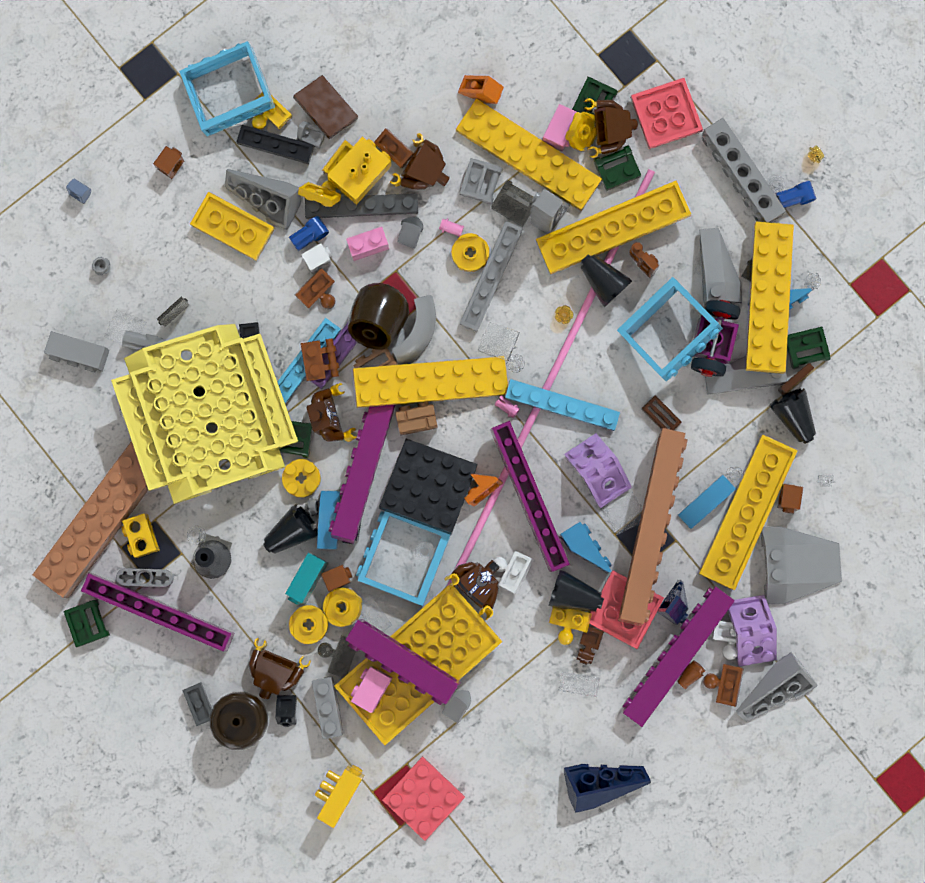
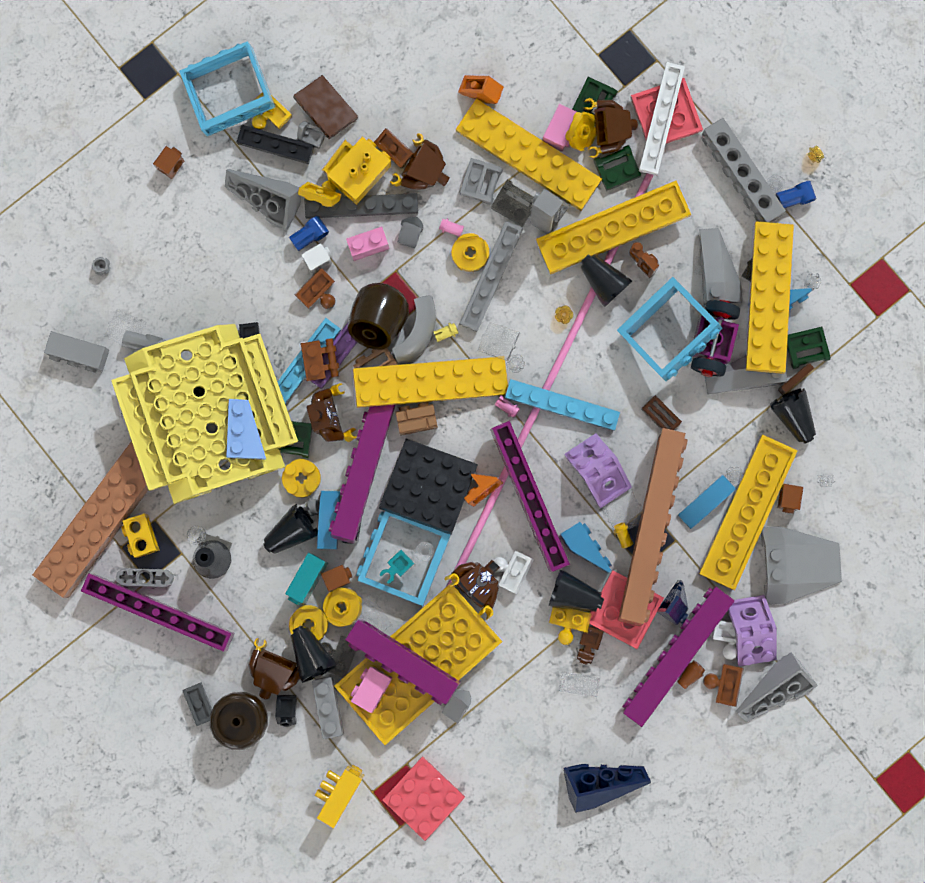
(78, 190): sand blue brick -> none
(80, 625): dark green plate -> none
(173, 311): clear smoke piece -> none
(232, 226): yellow plate -> none
(242, 432): none -> light blue wing
(310, 655): none -> black cone
(398, 564): none -> teal plate
(446, 332): none -> light yellow pin
(623, 535): none -> yellow pin
(661, 118): none -> white plate

